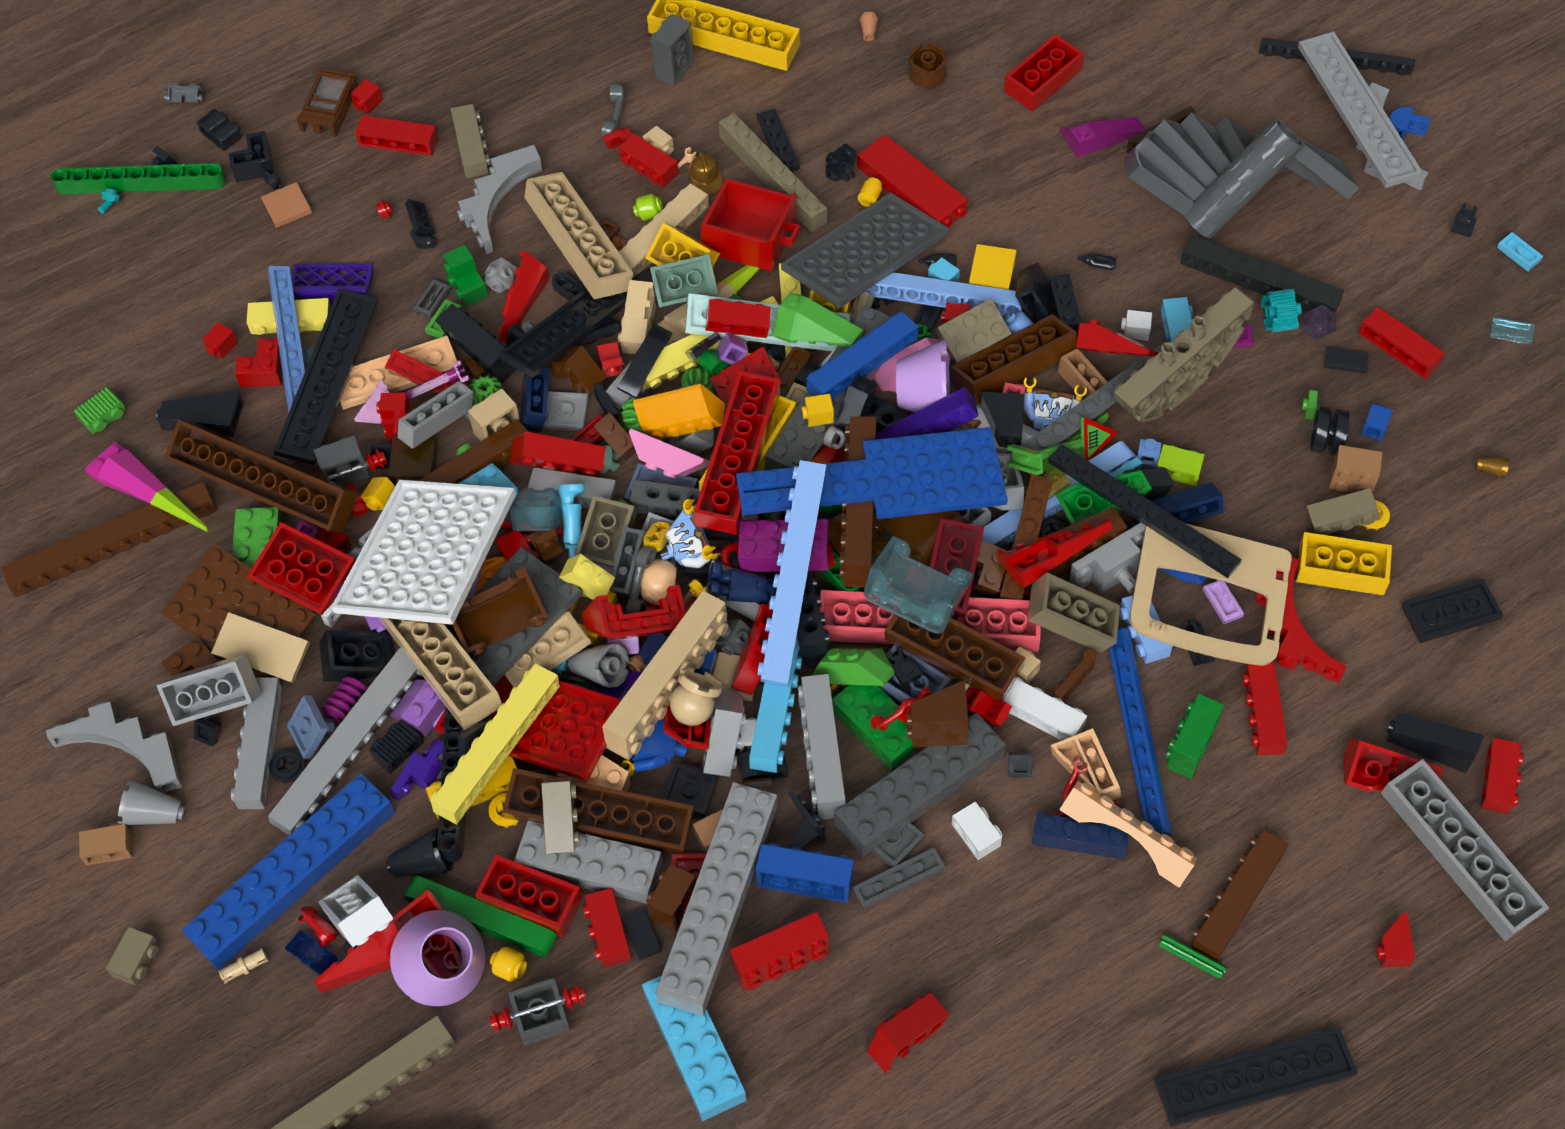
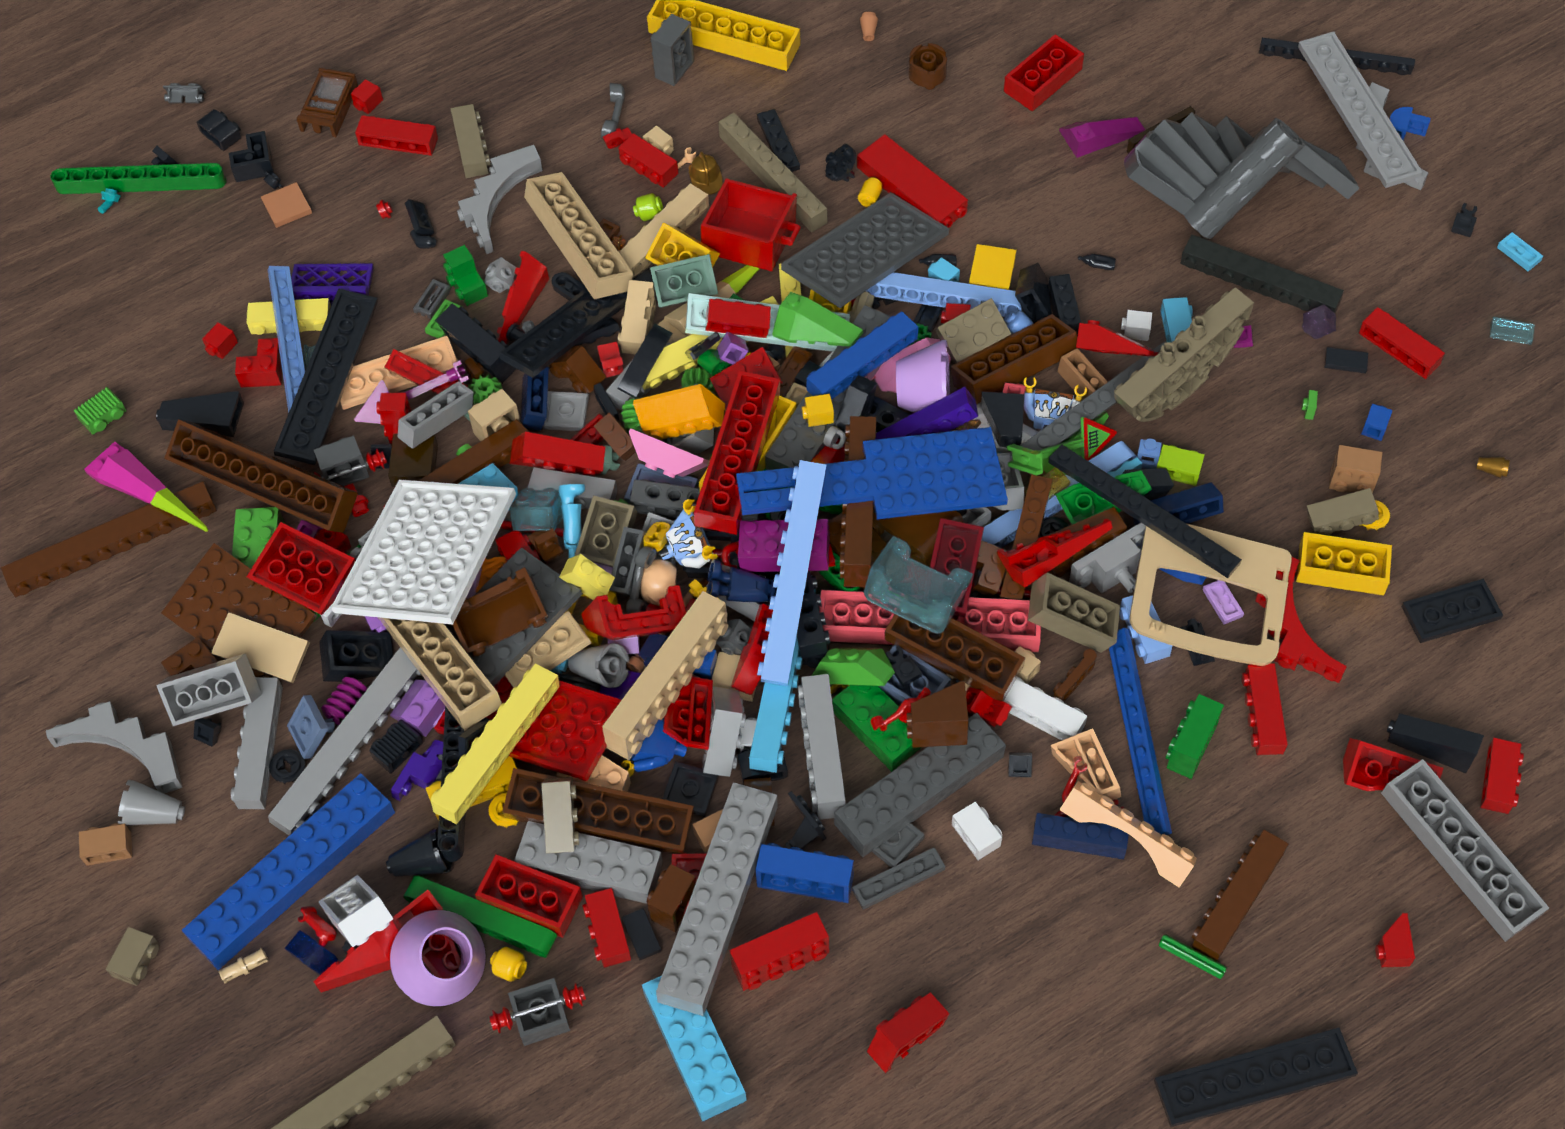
(378, 493): yellow brick -> none
(694, 698): tan tile -> none
(1281, 310): teal brick -> none
(1326, 430): black wheel -> none

